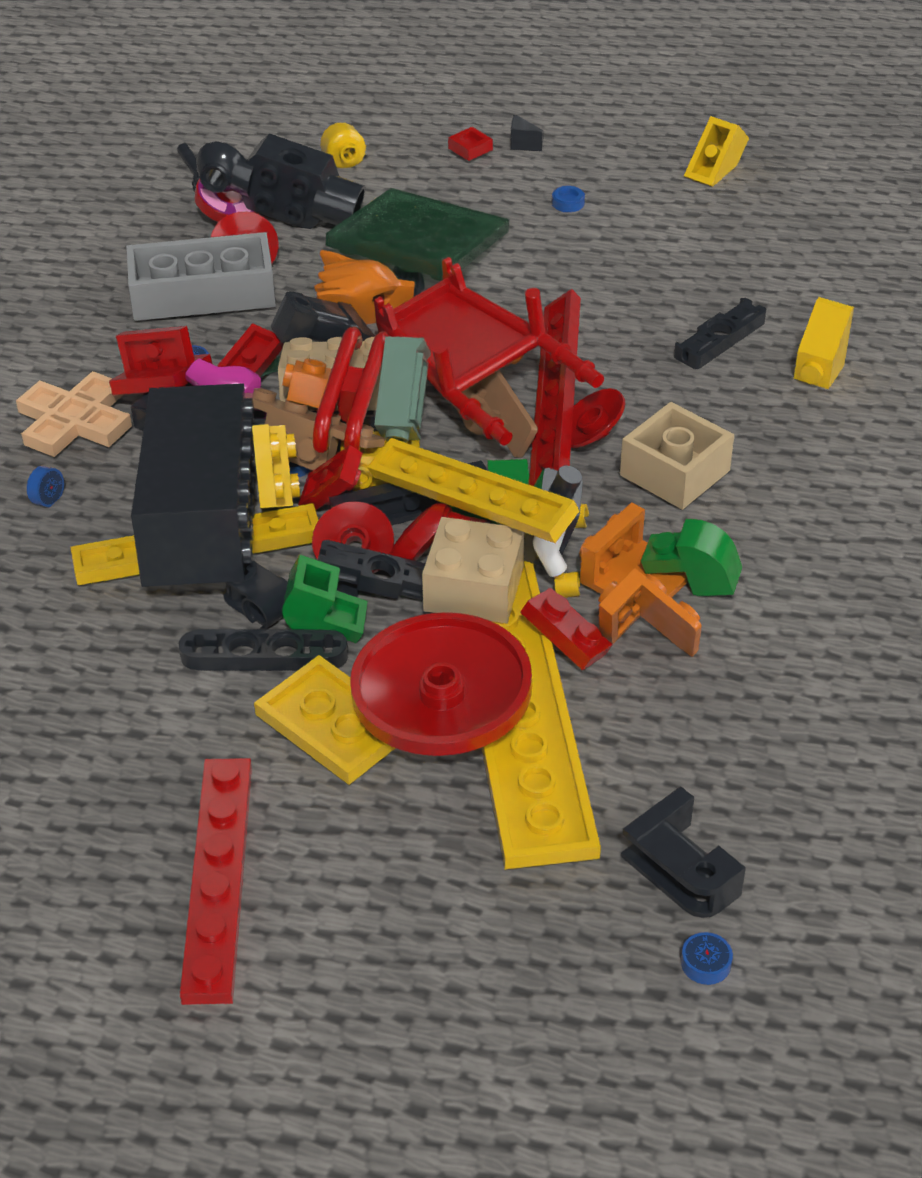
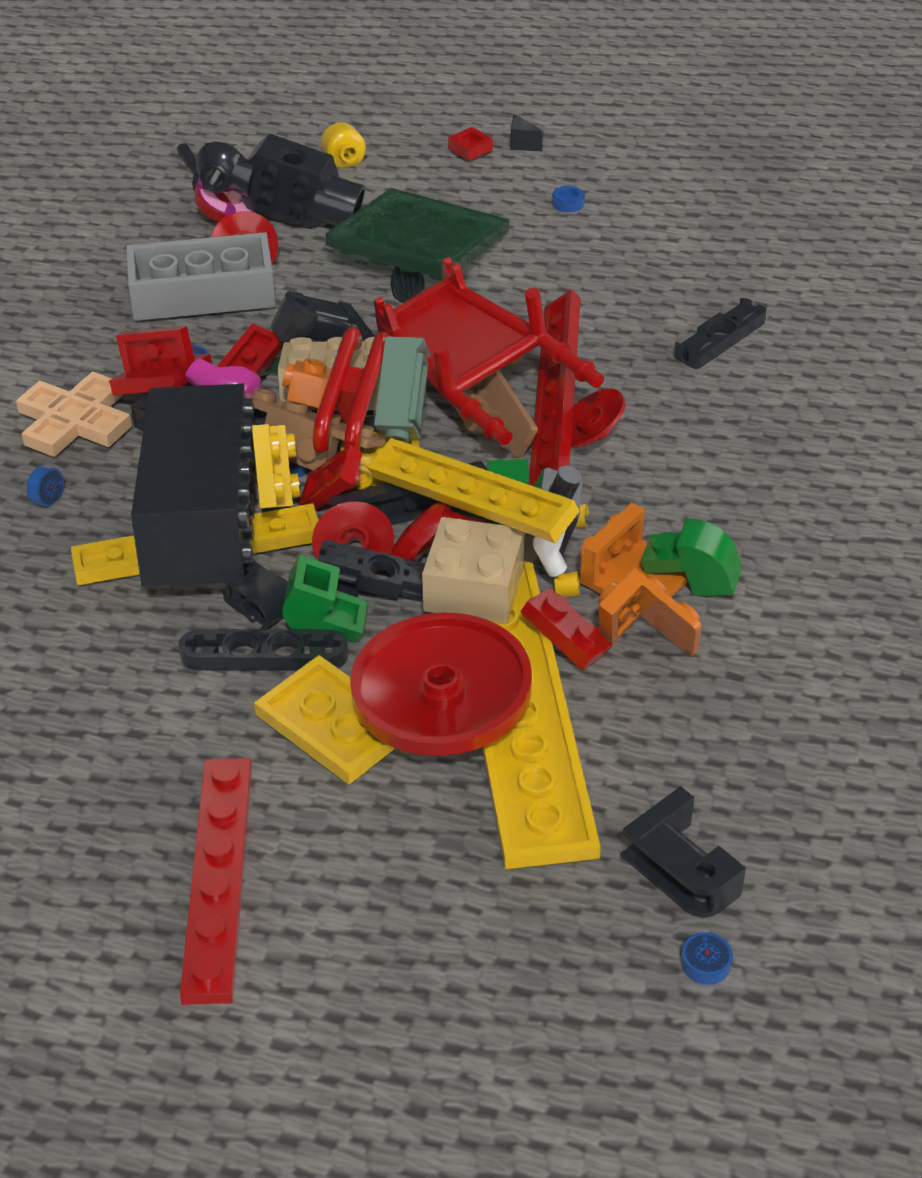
(358, 282): orange piece -> none
(676, 455): tan brick -> none
(716, 152): yellow slope -> none
(824, 343): yellow slope -> none

